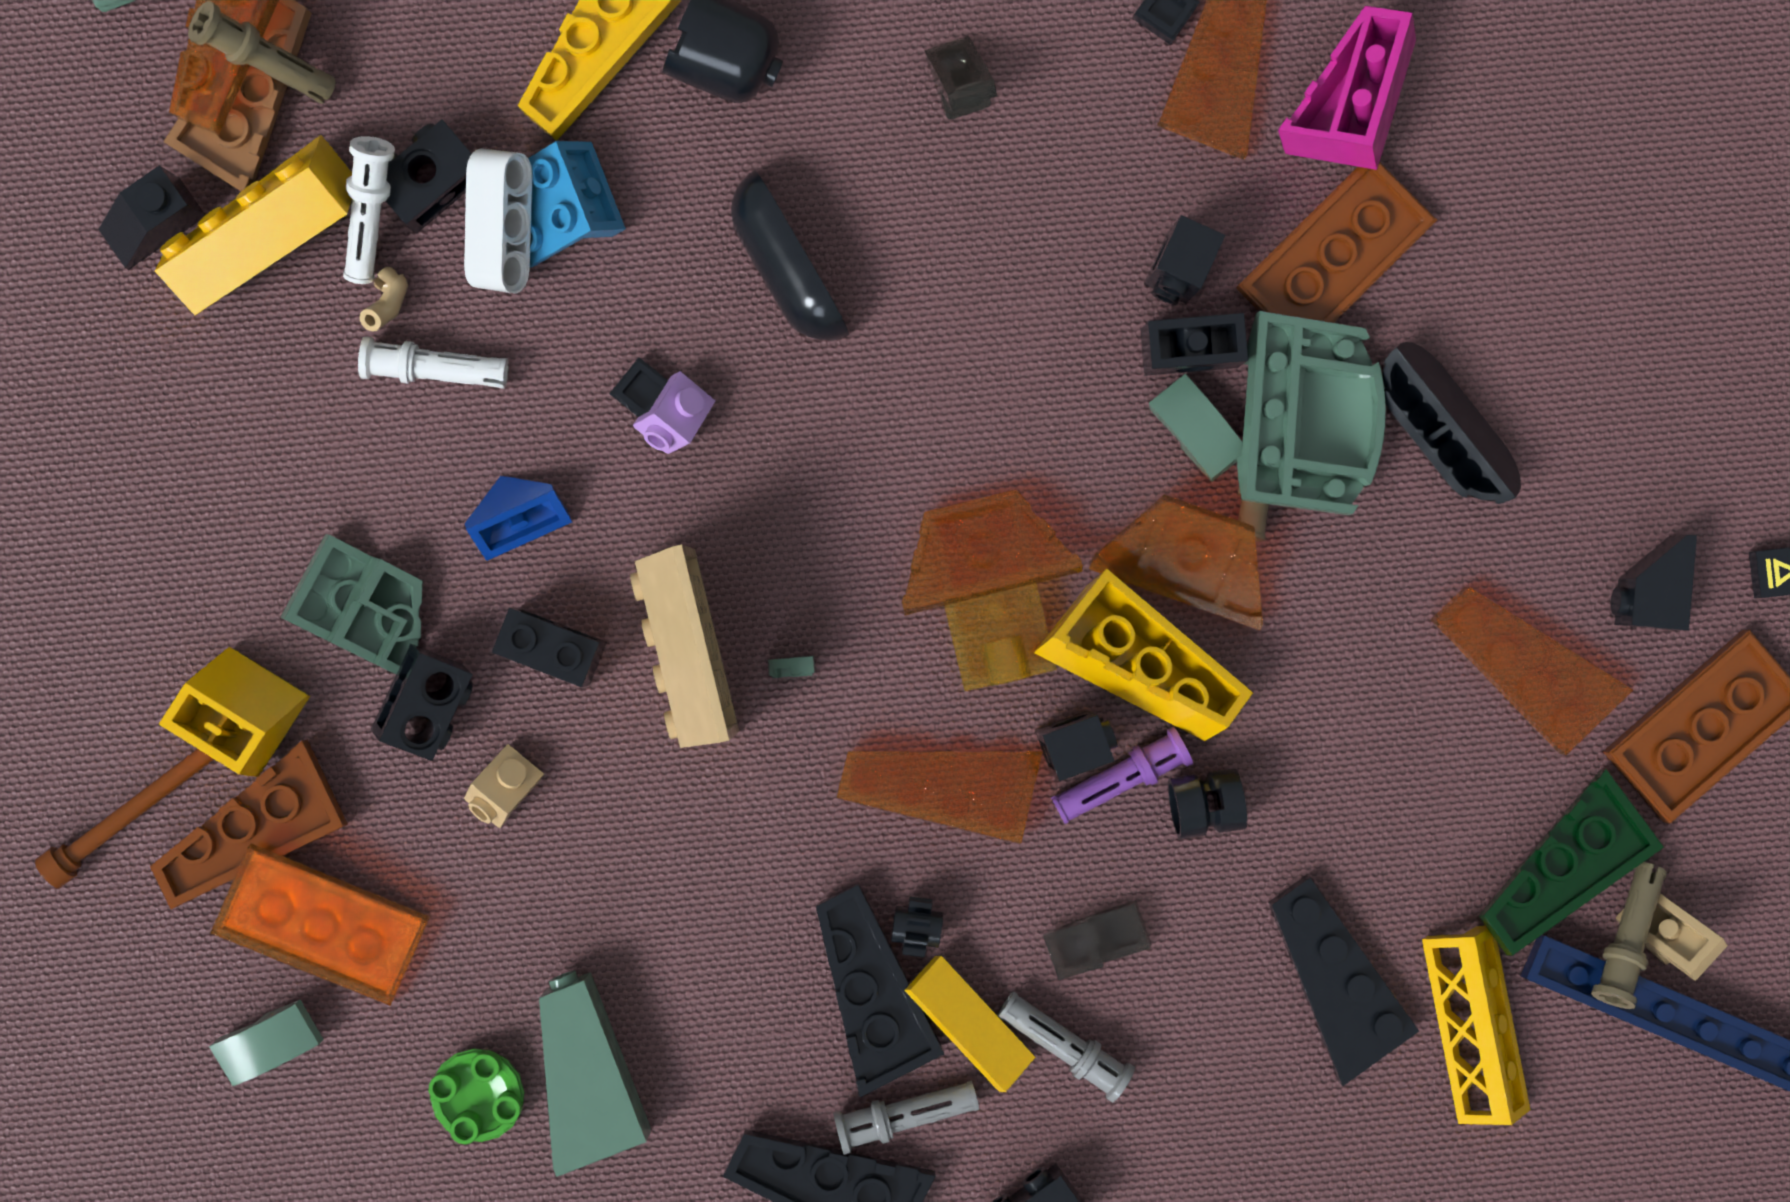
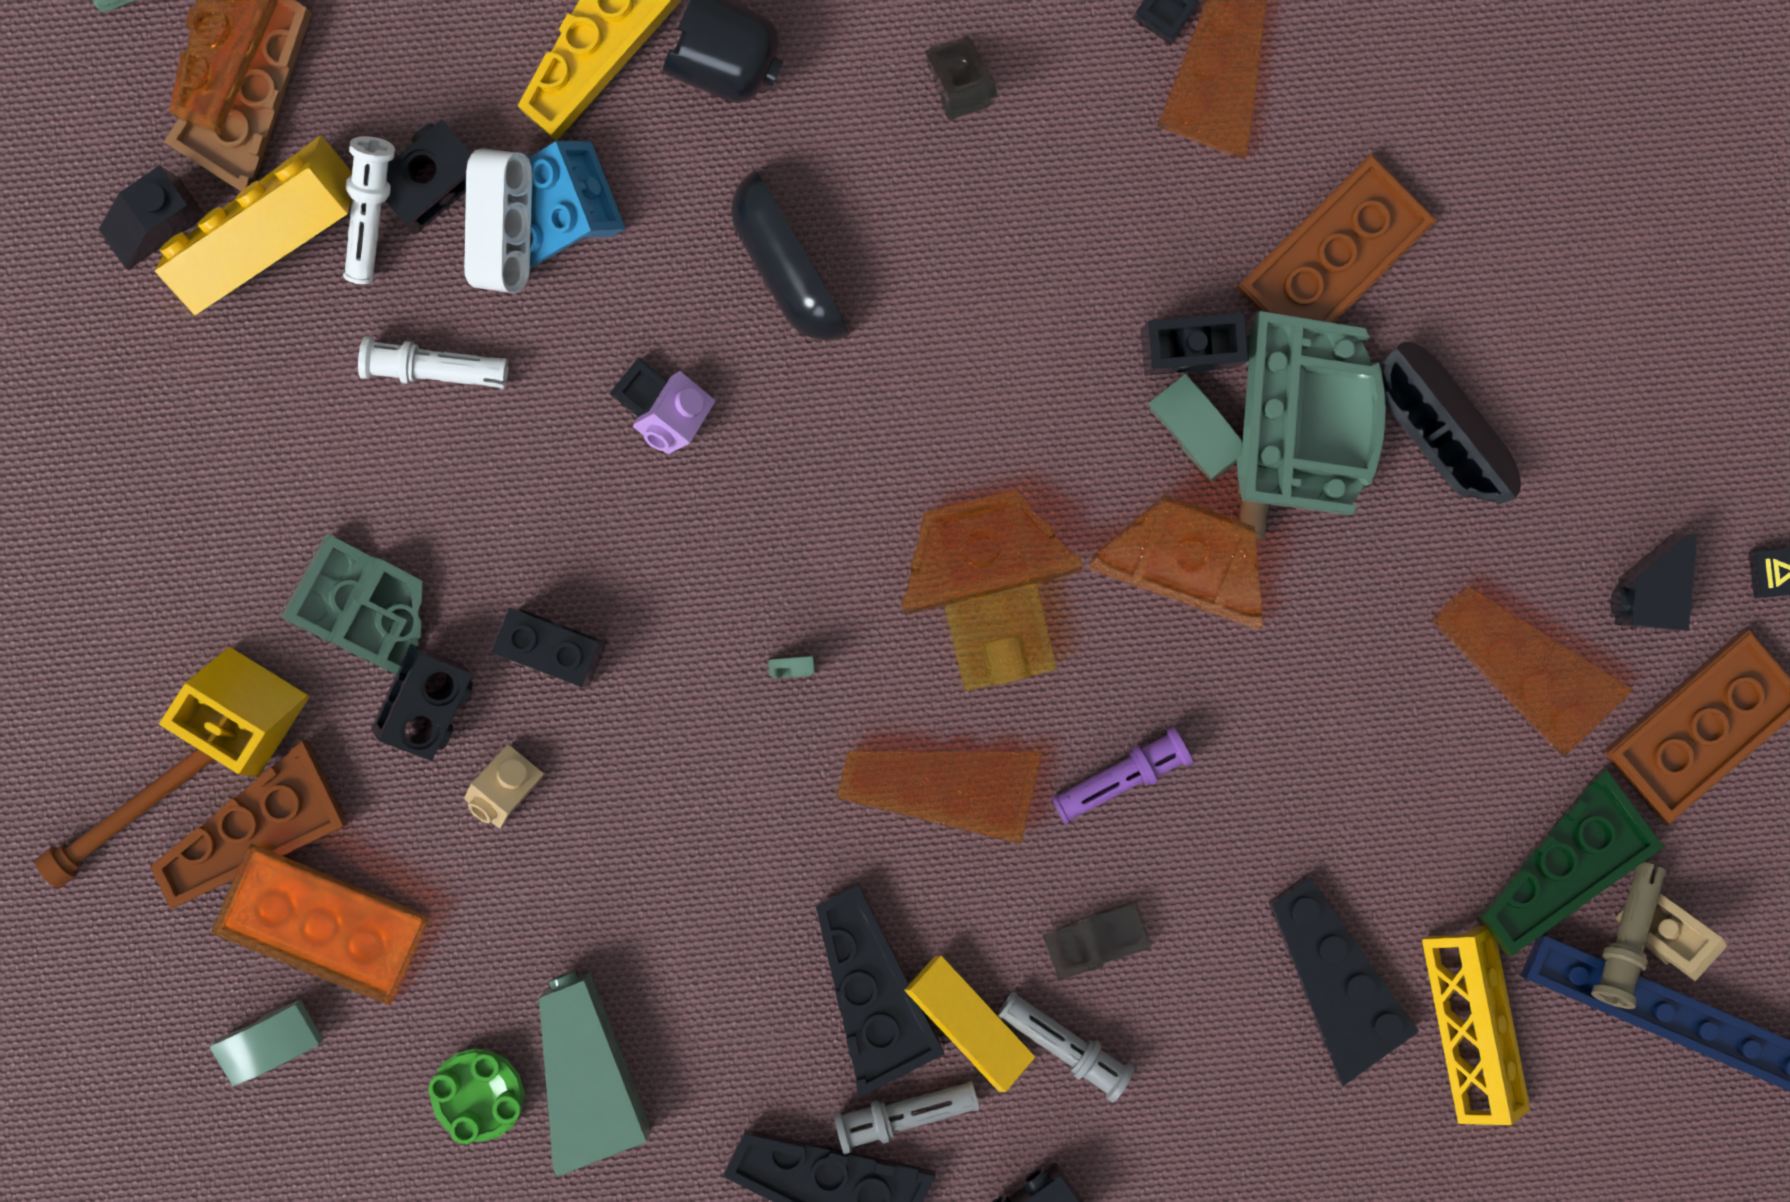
(244, 45): dark tan pin -> none
(390, 302): tan arm -> none
(514, 515): blue slope -> none
(686, 647): tan slope -> none
(917, 926): black gear -> none
(1076, 744): black brick -> none
(1144, 659): yellow wedge -> none
(1183, 261): black brick -> none
(1191, 808): black wheel -> none
(1356, 95): dark pink wedge -> none

